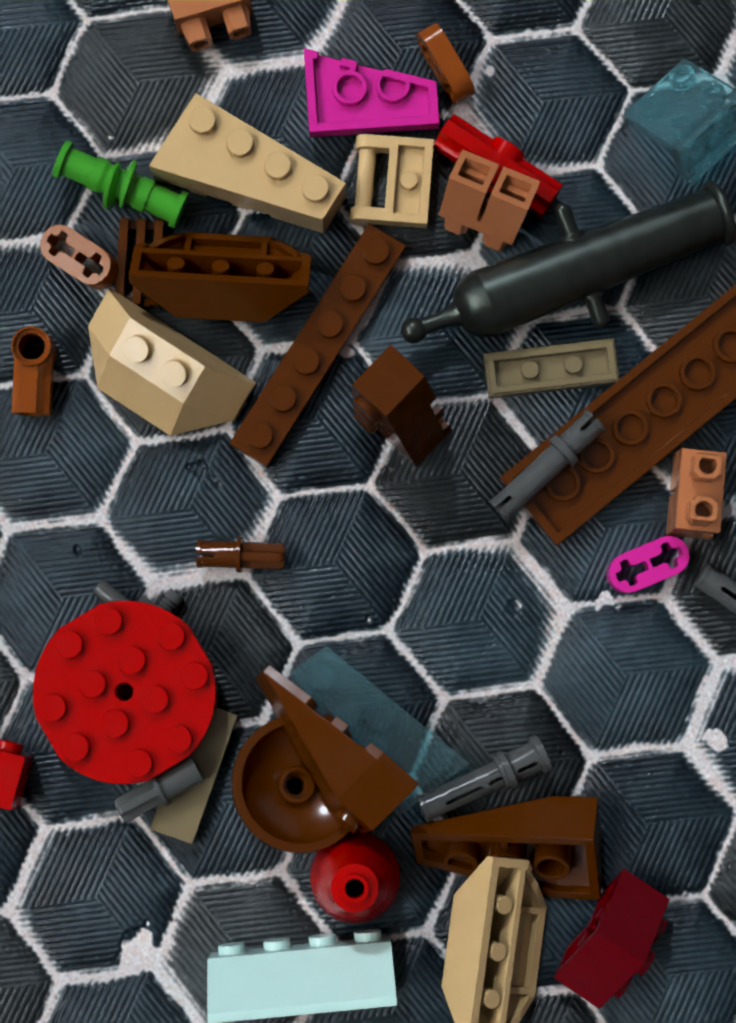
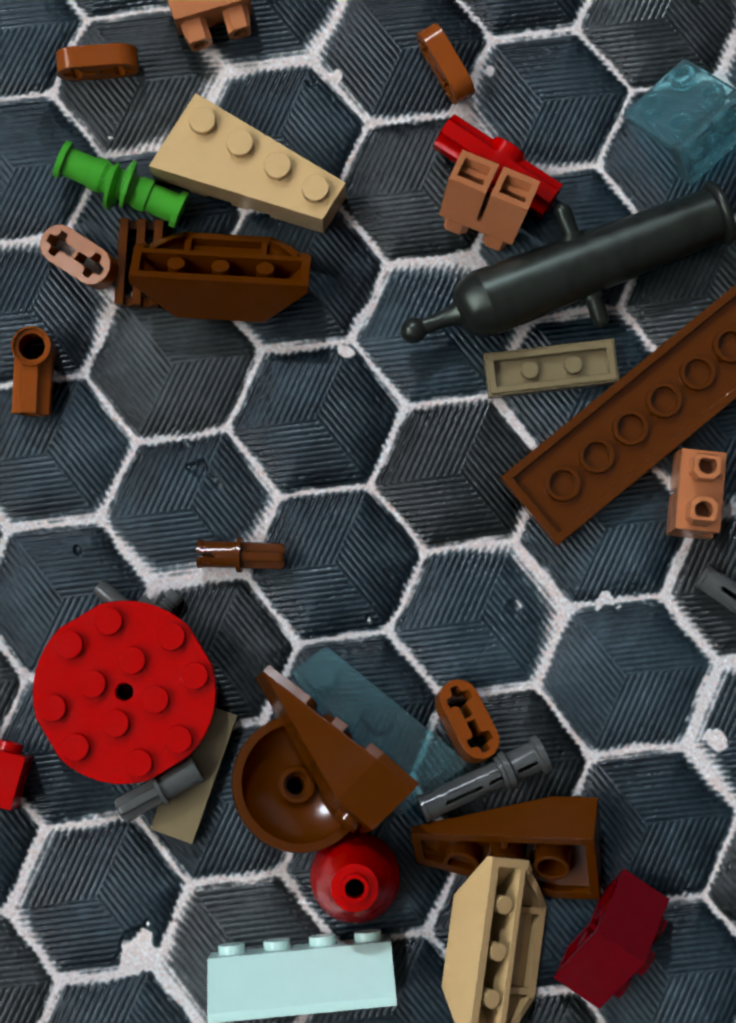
(97, 61): none -> dark orange beam
(161, 370): tan wedge -> none
(317, 346): reddish brown plate -> none
(365, 100): dark pink wing -> none
(396, 403): reddish brown wedge -> none
(406, 181): tan plate -> none
(476, 717): none -> dark orange beam
(560, 453): dark grey pin -> none
(643, 555): dark pink beam -> none

